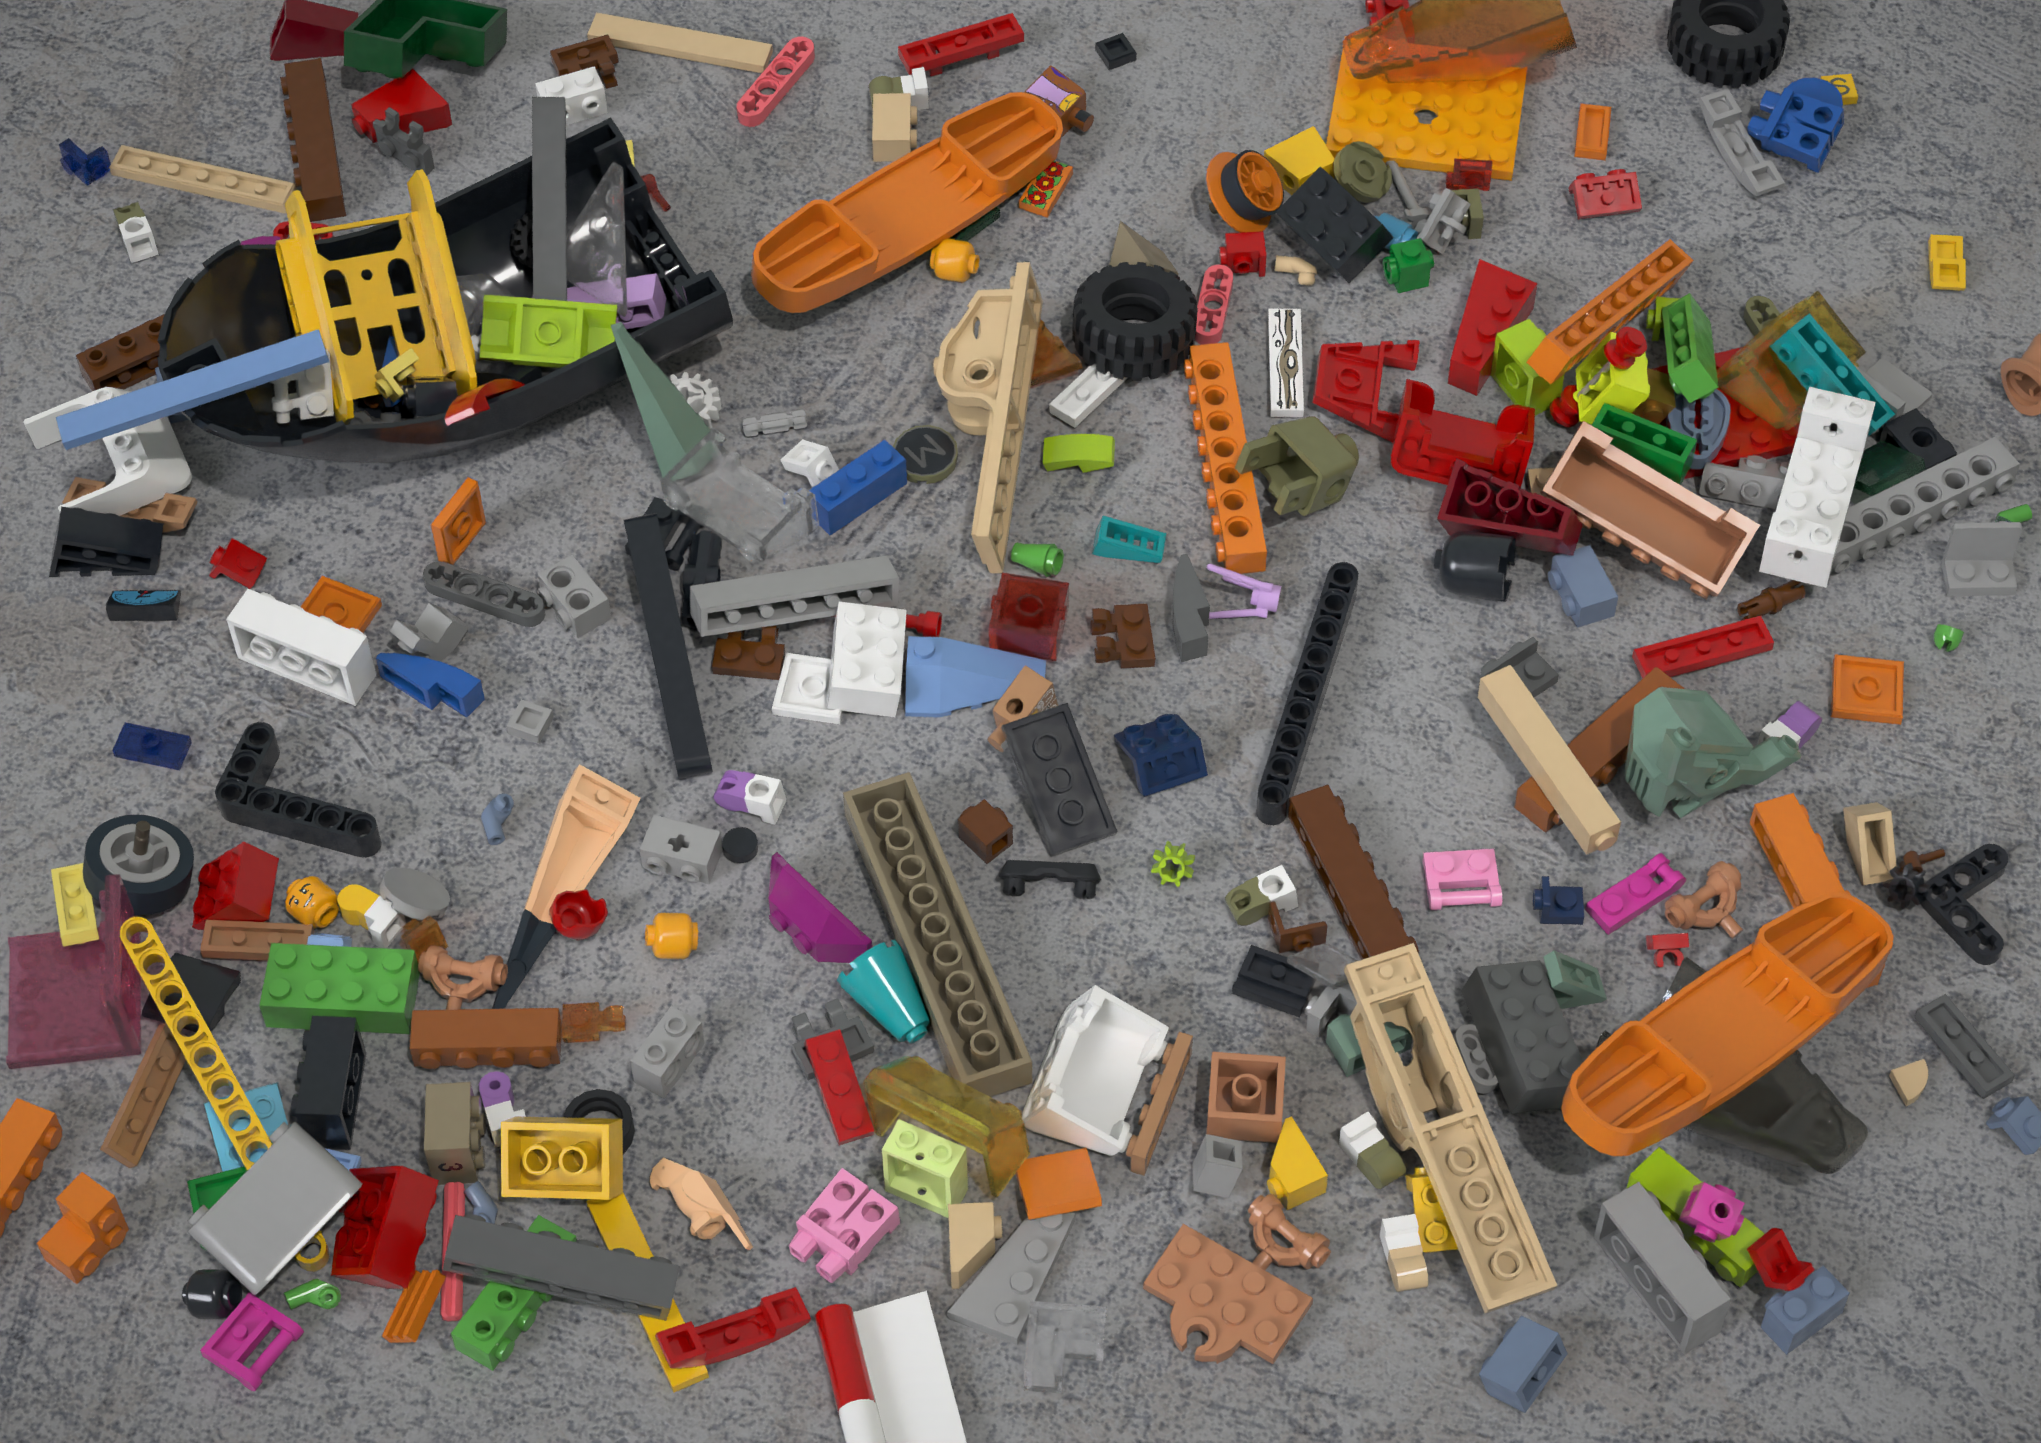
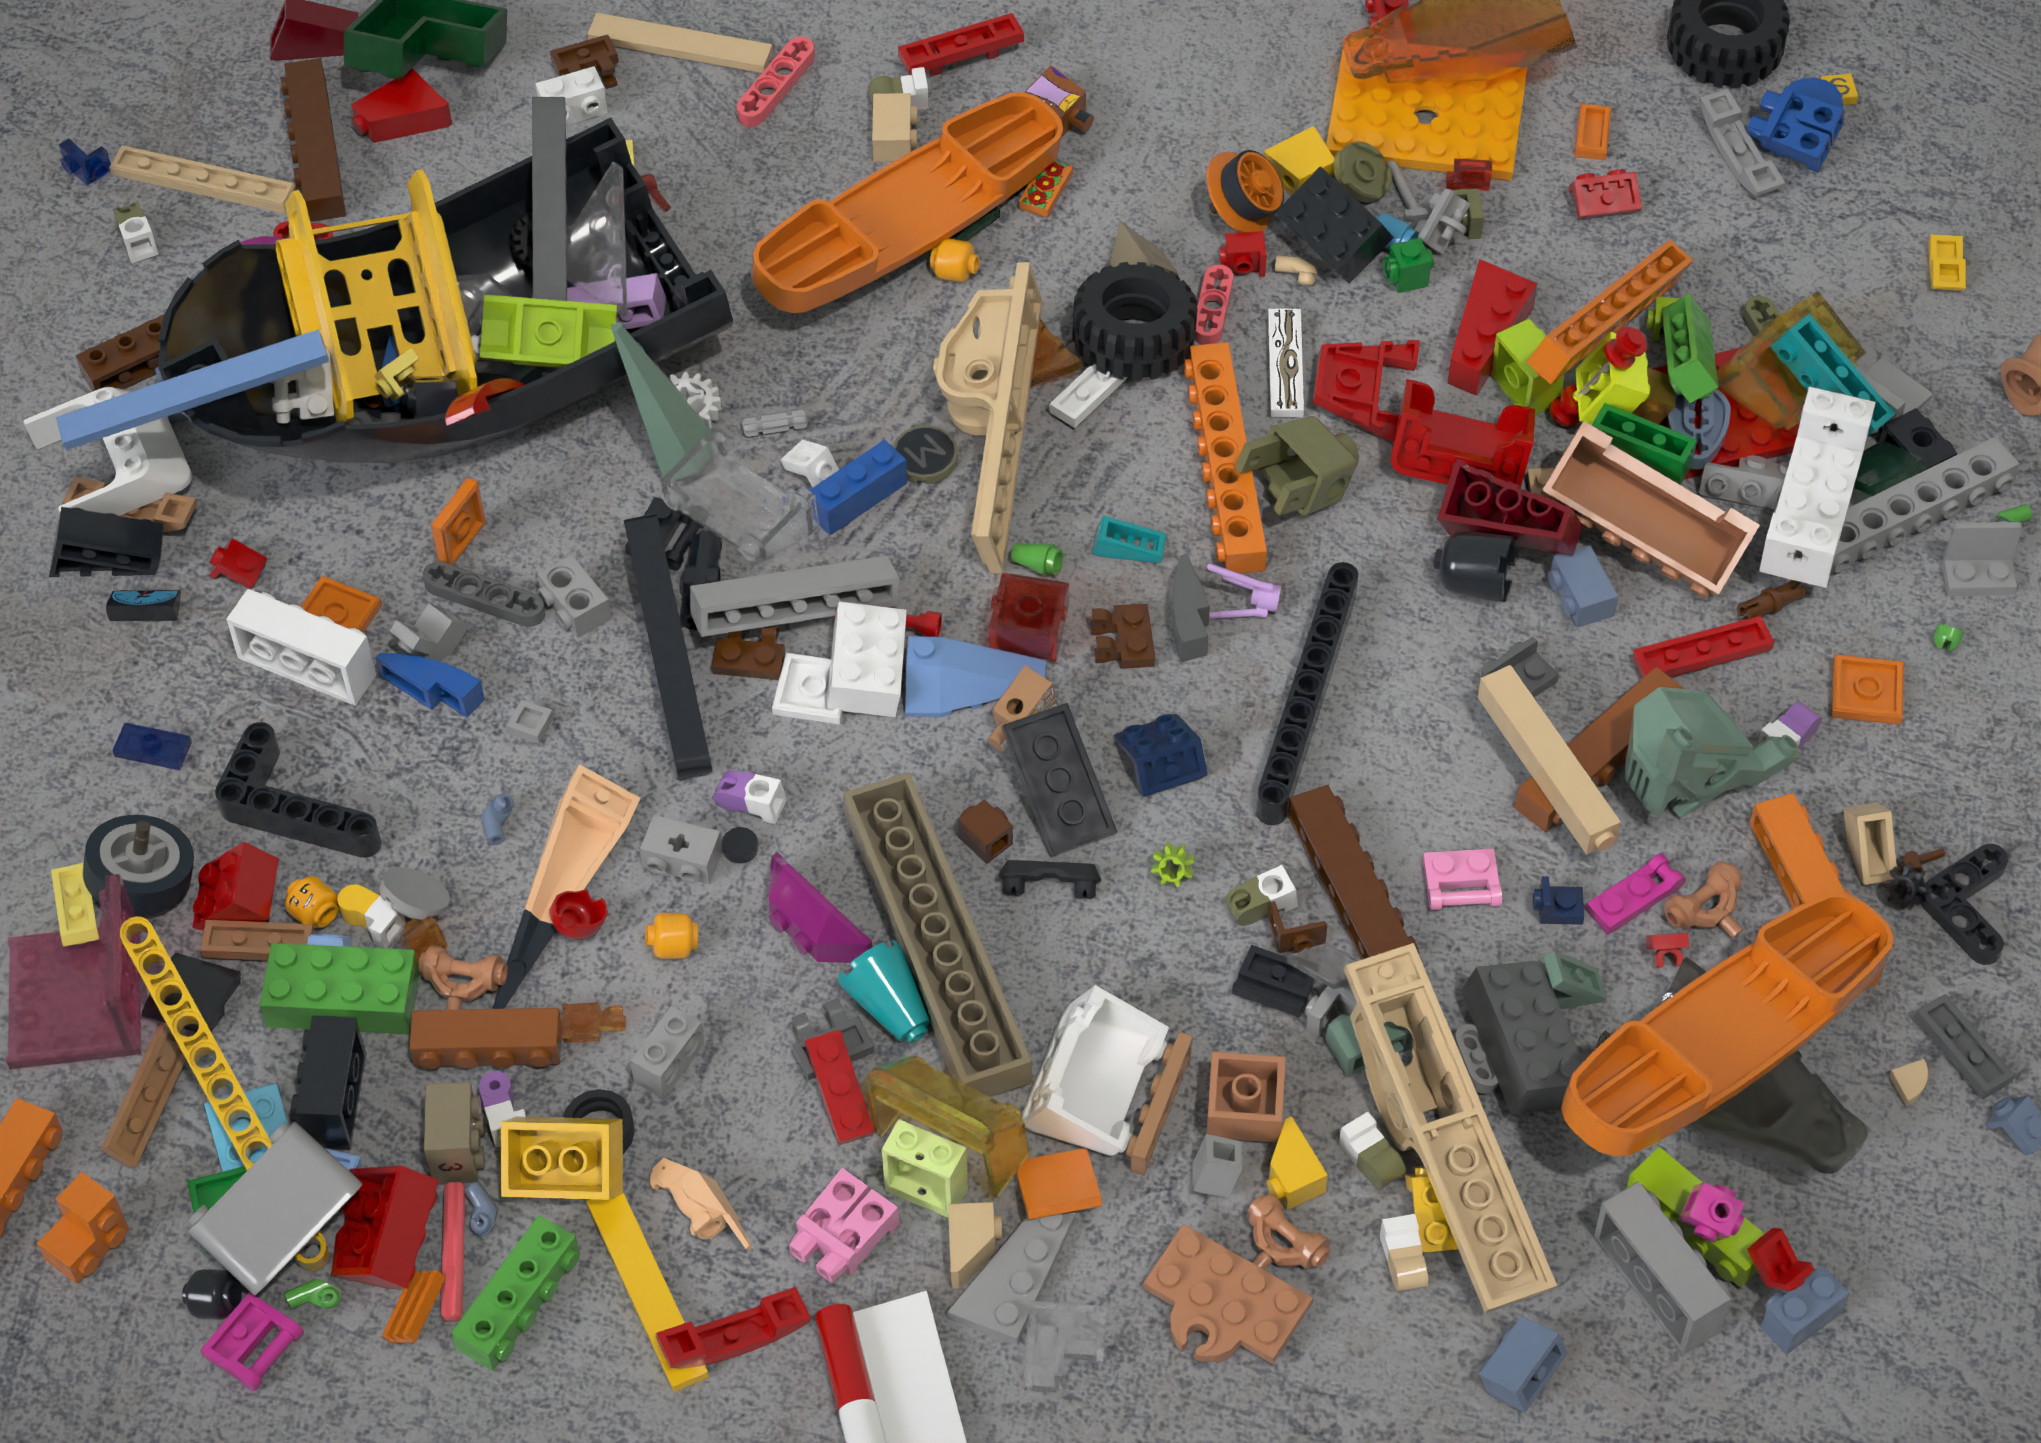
(403, 146): dark grey plate -> none
(561, 1266): dark grey brick -> none
(1085, 450): lime slope -> none
(1115, 51): black tile -> none

